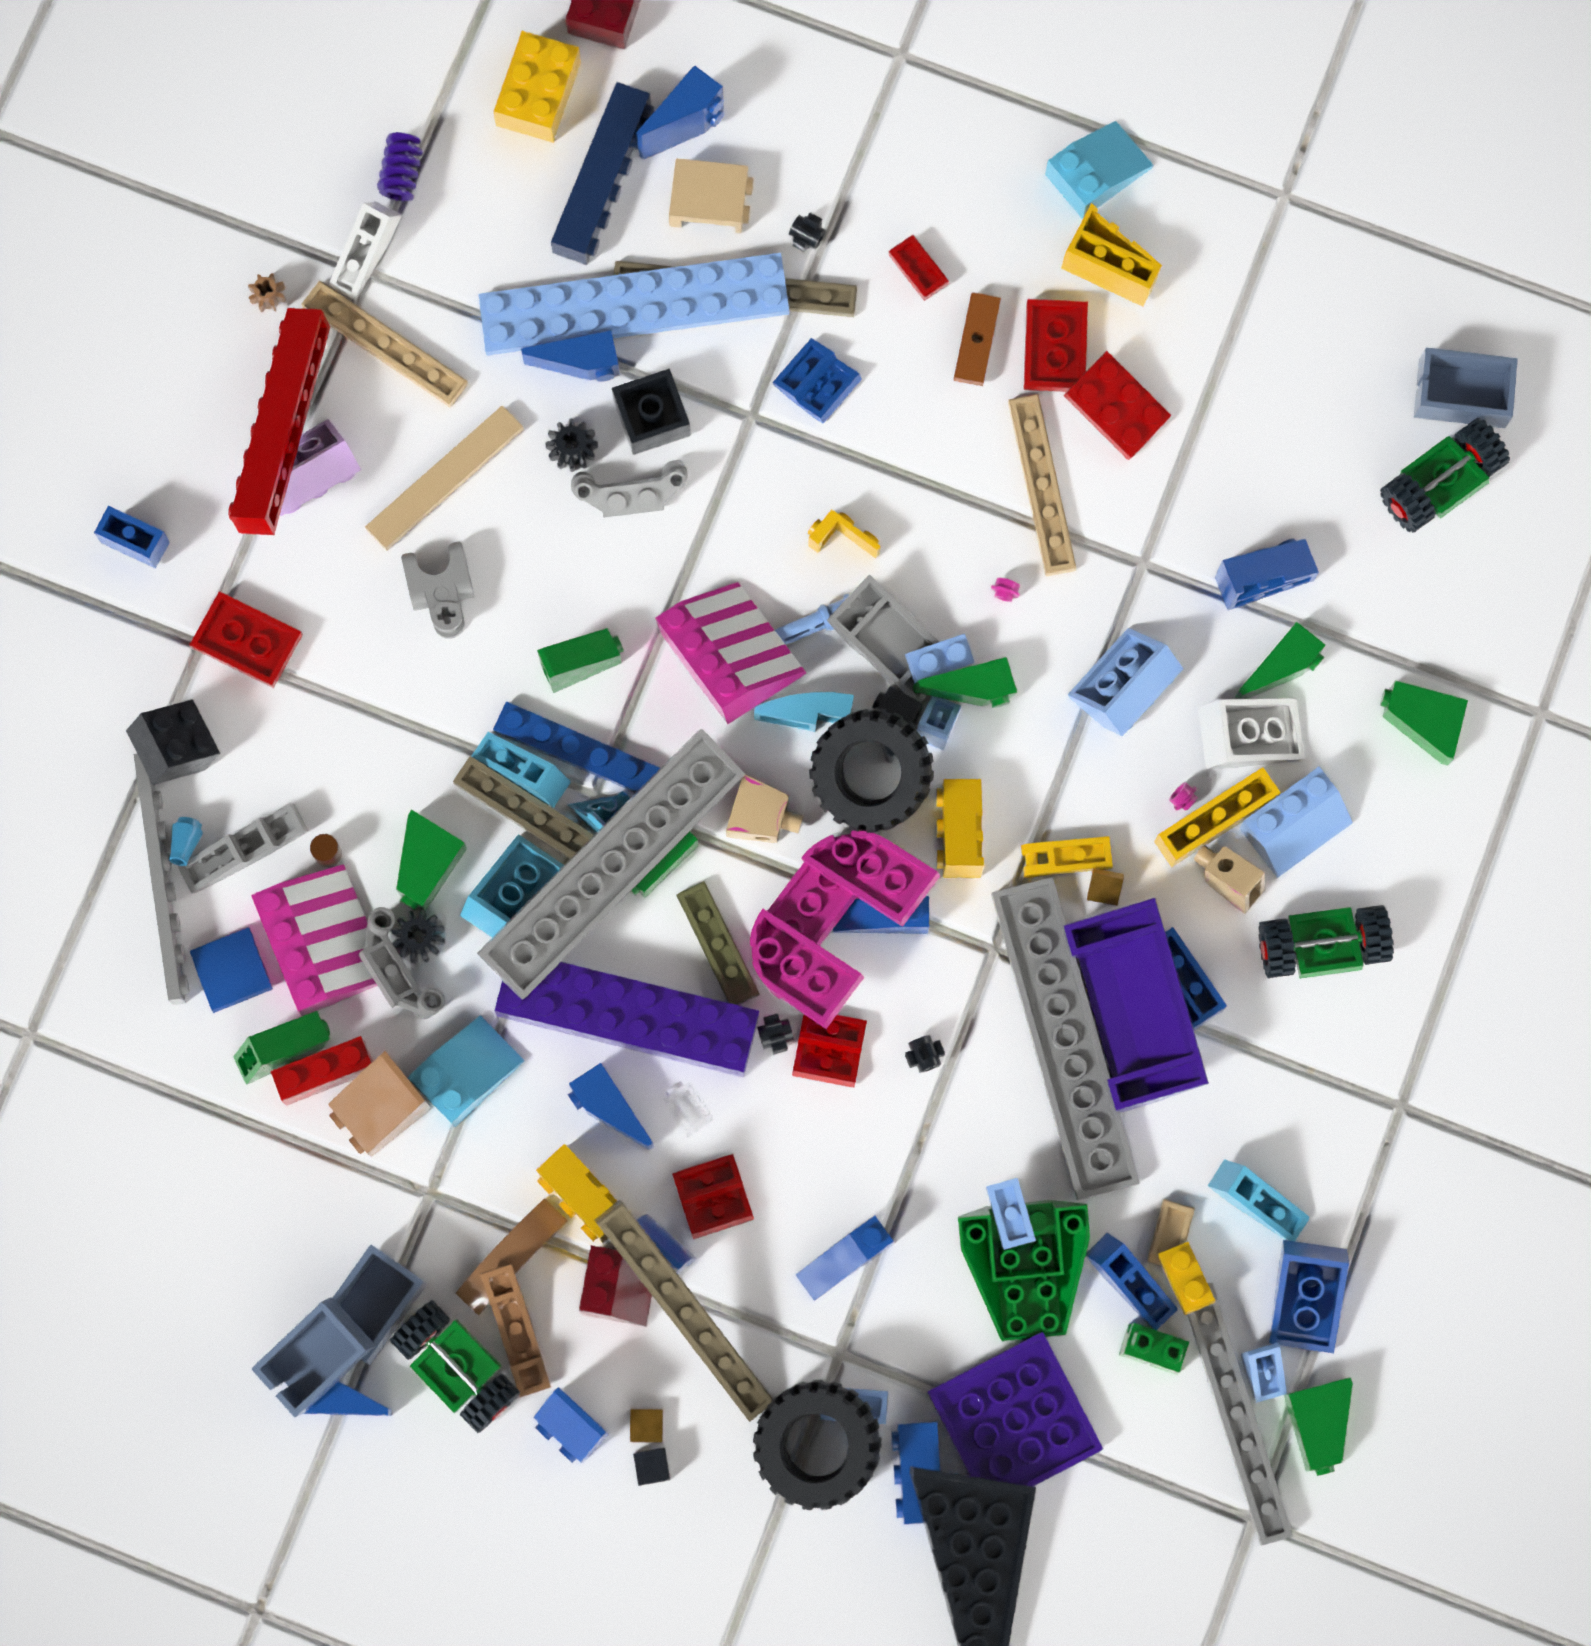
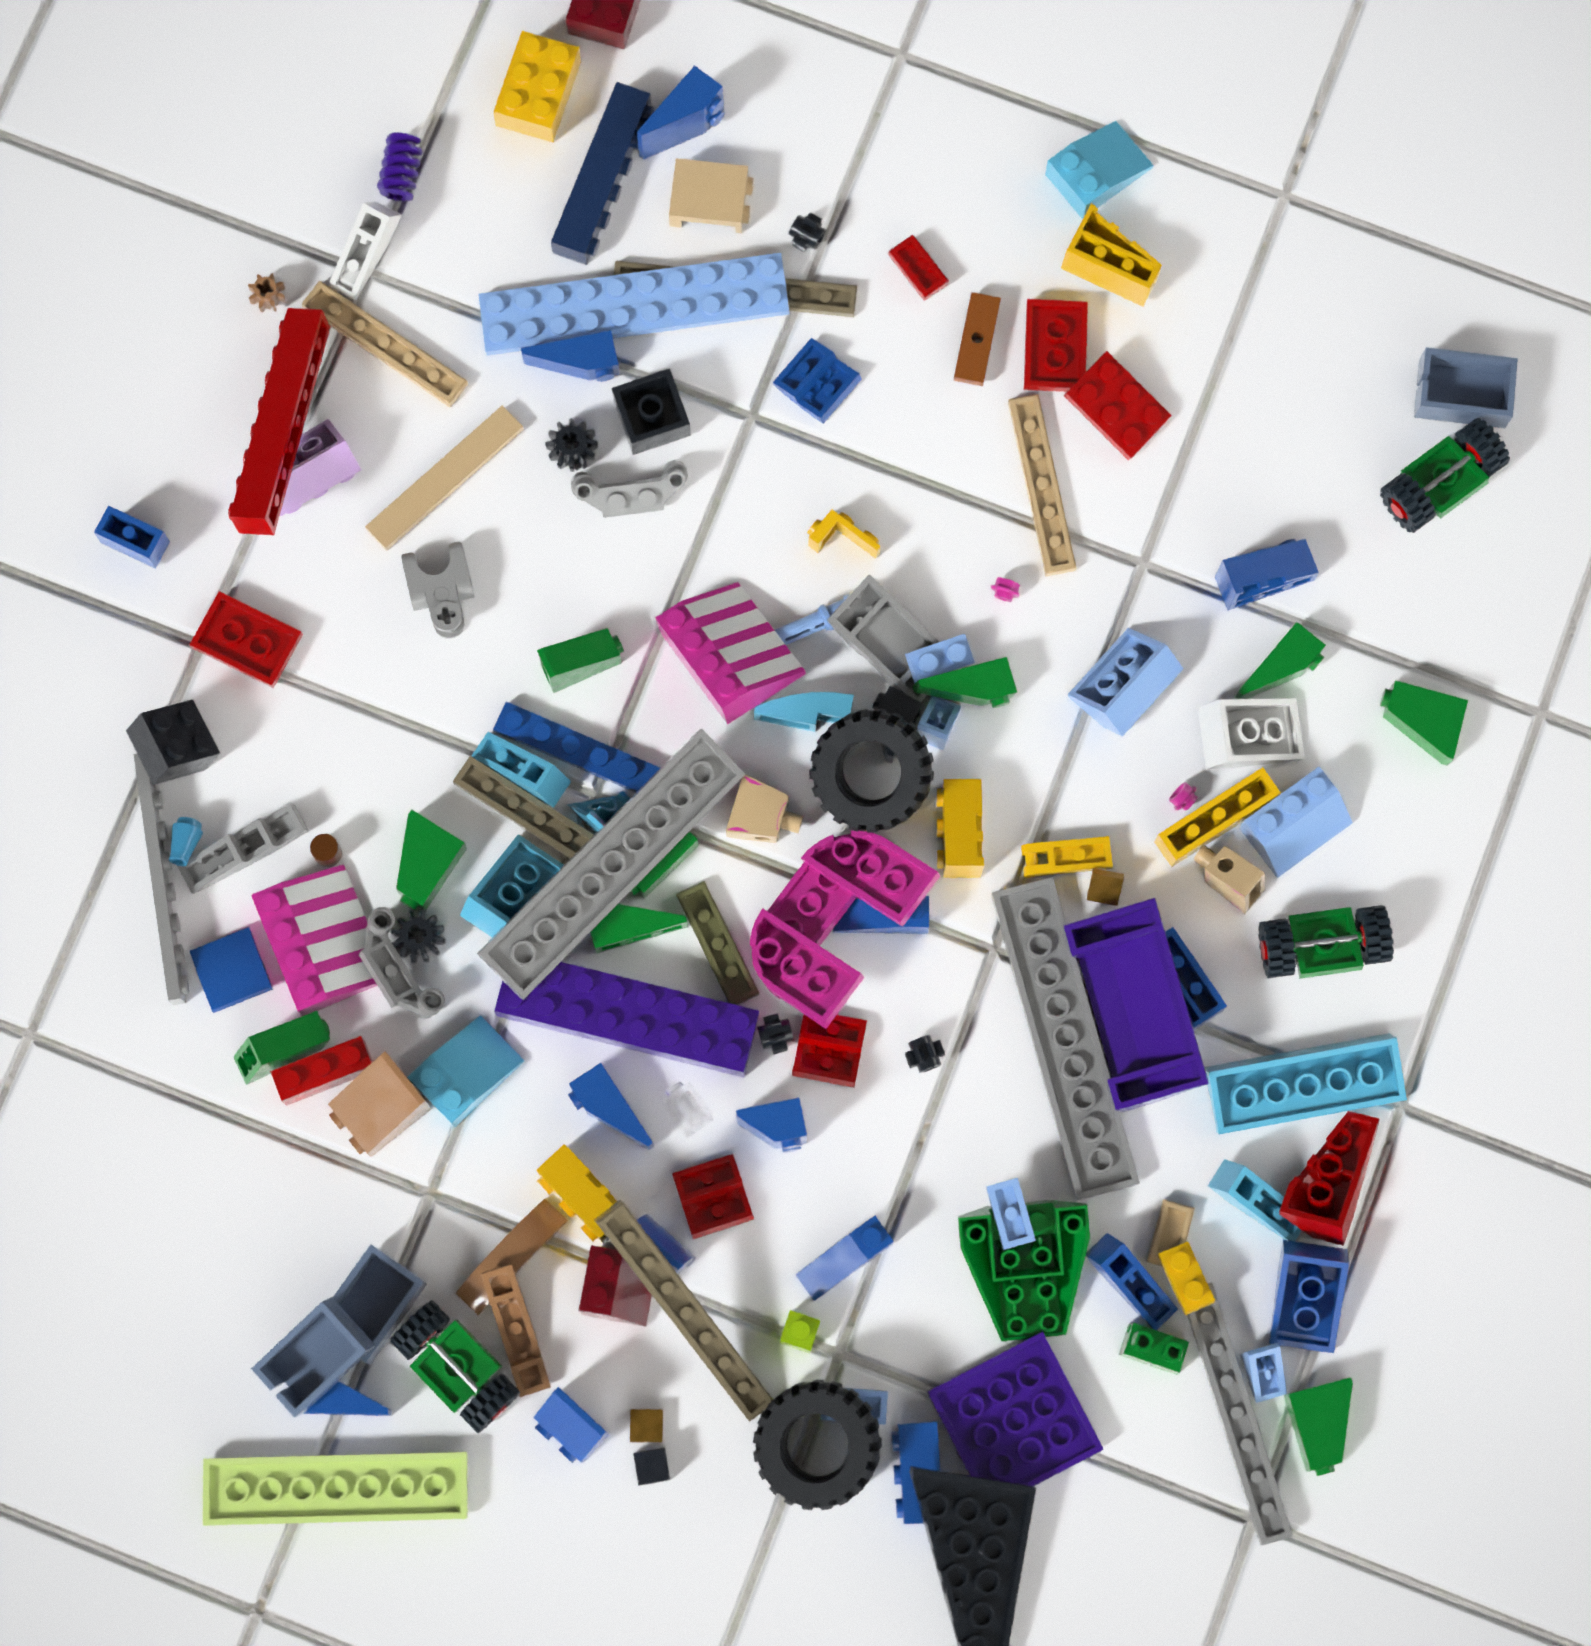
(335, 1488): none -> yellowish green plate
(633, 924): none -> green slope
(776, 1124): none -> blue slope
(800, 1331): none -> lime brick
(1306, 1083): none -> medium azure arch
(1329, 1186): none -> red wedge

